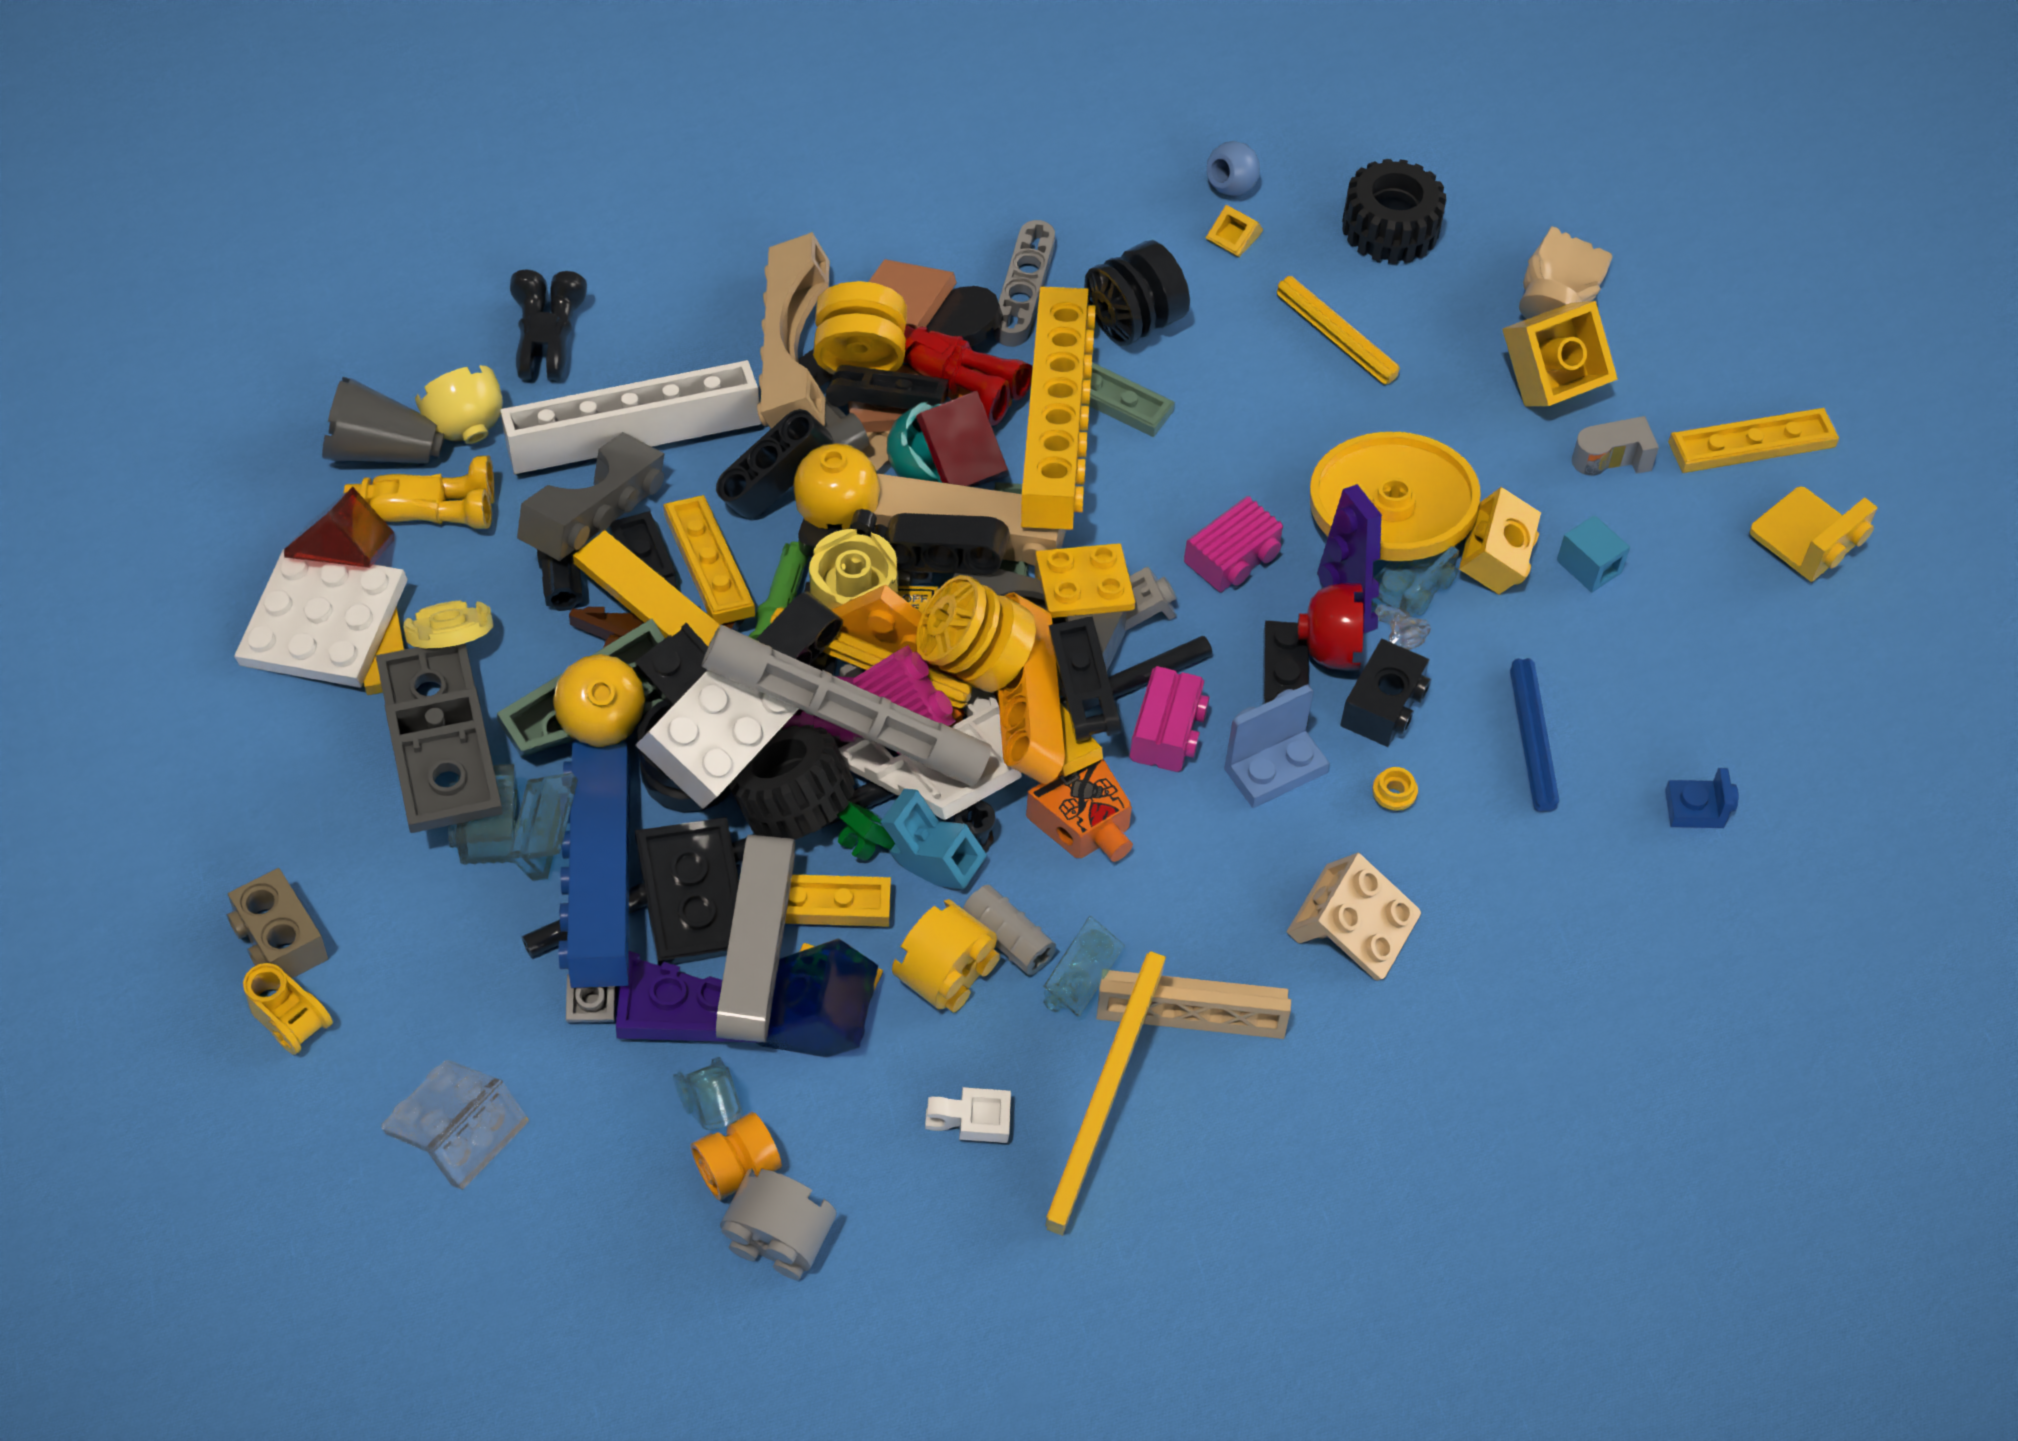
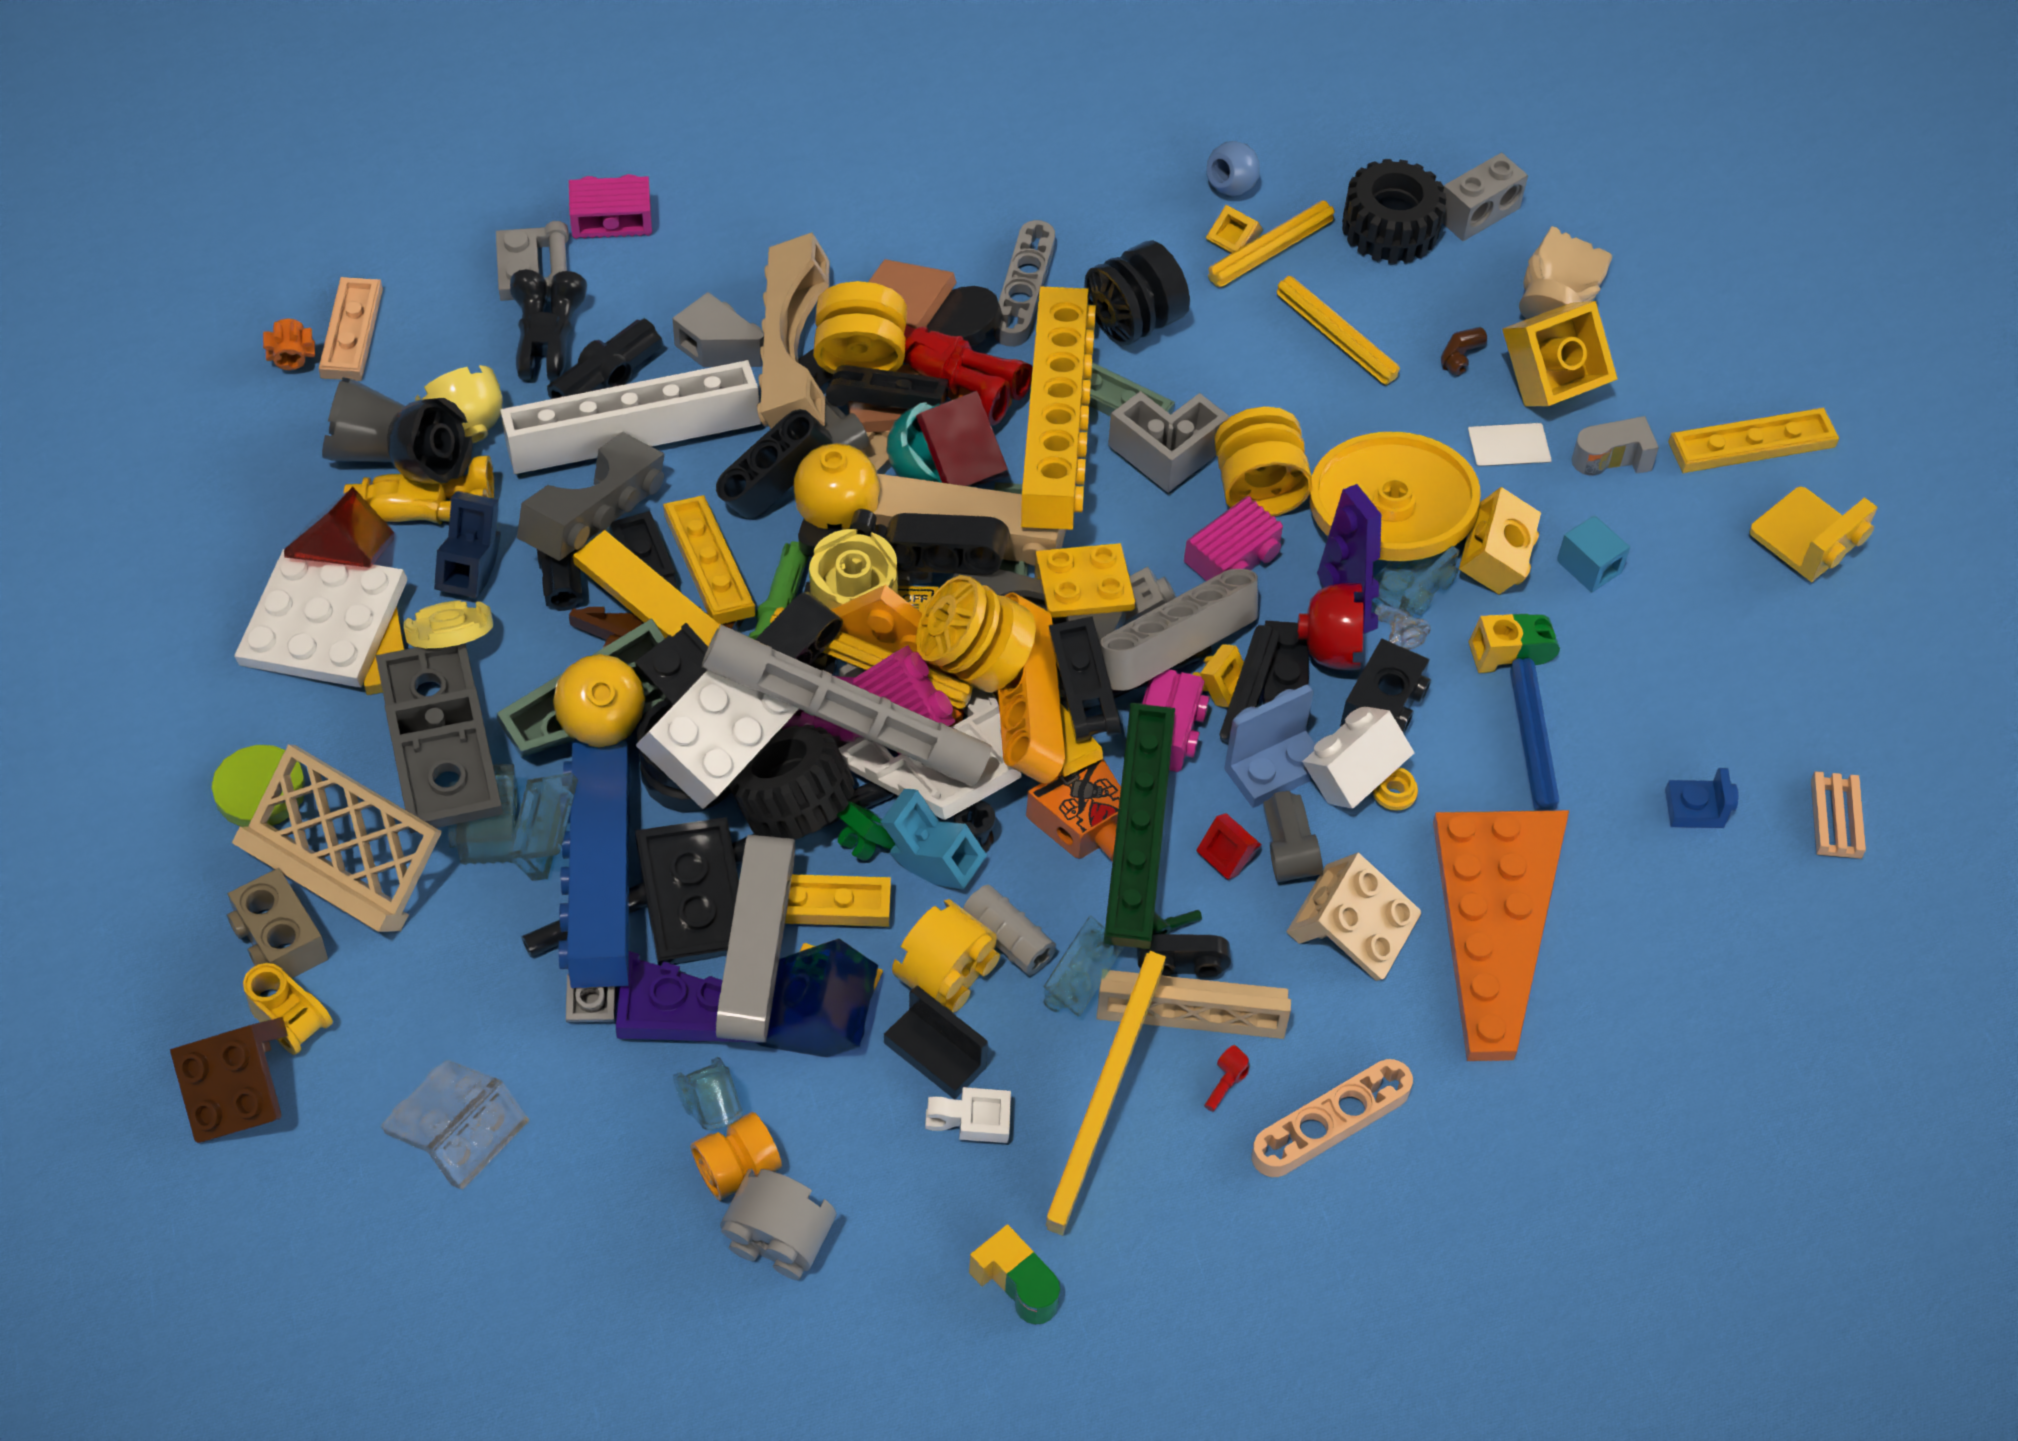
(229, 1080): none -> reddish brown bracket
(244, 779): none -> lime tile
(288, 344): none -> orange gear
(330, 878): none -> tan fence
(350, 328): none -> light nougat tile
(429, 441): none -> black cylinder
(471, 546): none -> dark blue brick
(519, 251): none -> light grey plate
(608, 363): none -> black piece
(610, 206): none -> dark pink brick
(716, 334): none -> light grey slope
(938, 1043): none -> black panel
(1018, 1273): none -> leg
(1139, 827): none -> dark green tile
(1165, 444): none -> light grey brick
(1165, 926): none -> dark green hand
(1180, 628): none -> light grey beam
(1190, 954): none -> black plate
(1222, 674): none -> yellow tile
(1228, 846): none -> red tile
(1236, 1067): none -> red hand
(1252, 675): none -> black axle
(1263, 459): none -> yellow wheel
(1270, 243): none -> yellow axle
(1292, 846): none -> dark grey piece
(1336, 1122): none -> light nougat beam
(1358, 756): none -> white brick
(1459, 343): none -> reddish brown arm
(1483, 196): none -> light grey brick
(1496, 902): none -> orange wing
(1509, 444): none -> white sticker
(1510, 637): none -> leg
(1837, 786): none -> light nougat tile

